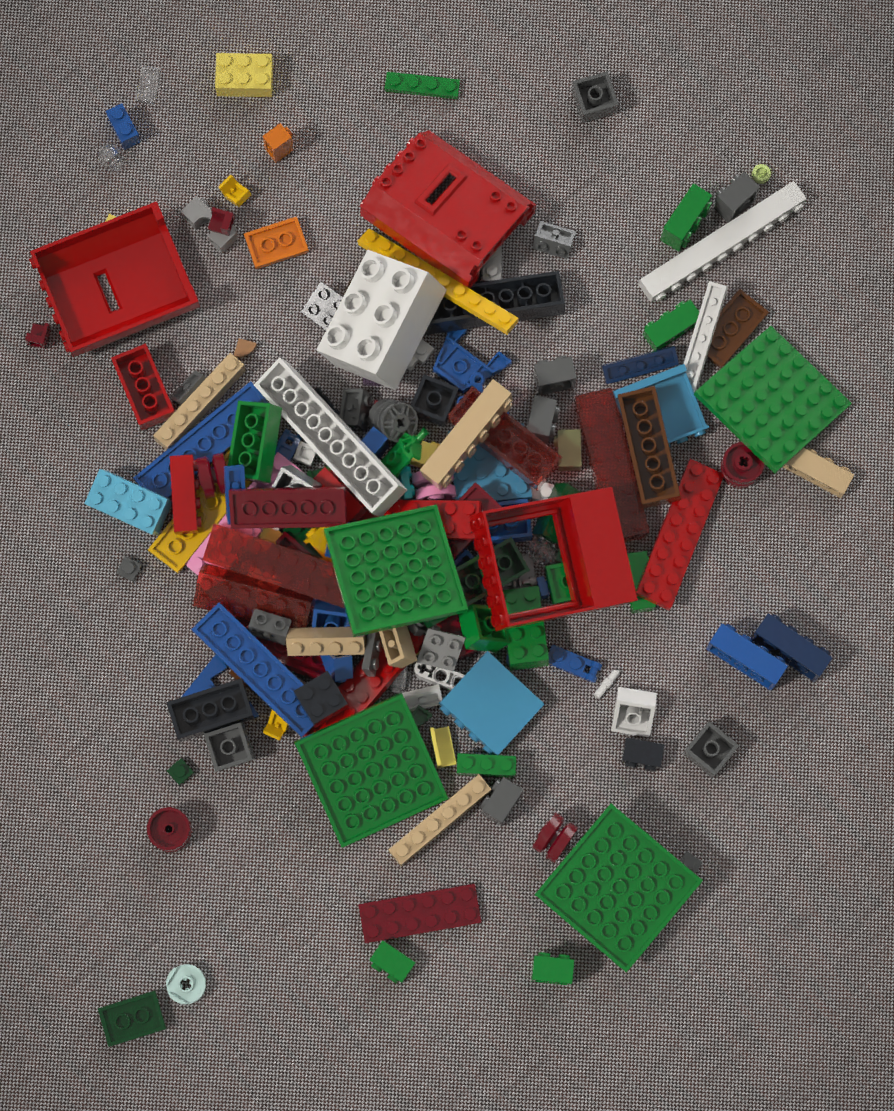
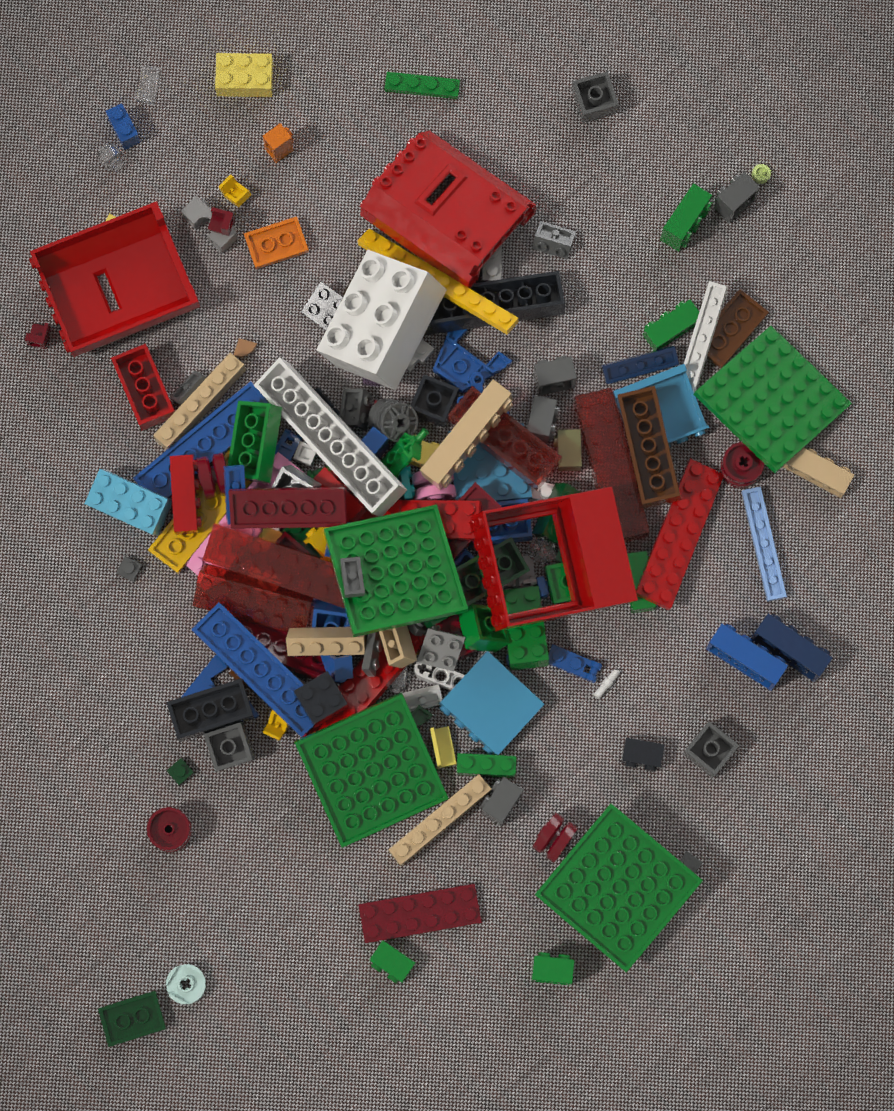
(269, 626): dark grey bracket -> none
(352, 577): none -> dark grey plate
(634, 712): white slope -> none
(722, 241): white brick -> none
(763, 544): none -> light blue plate

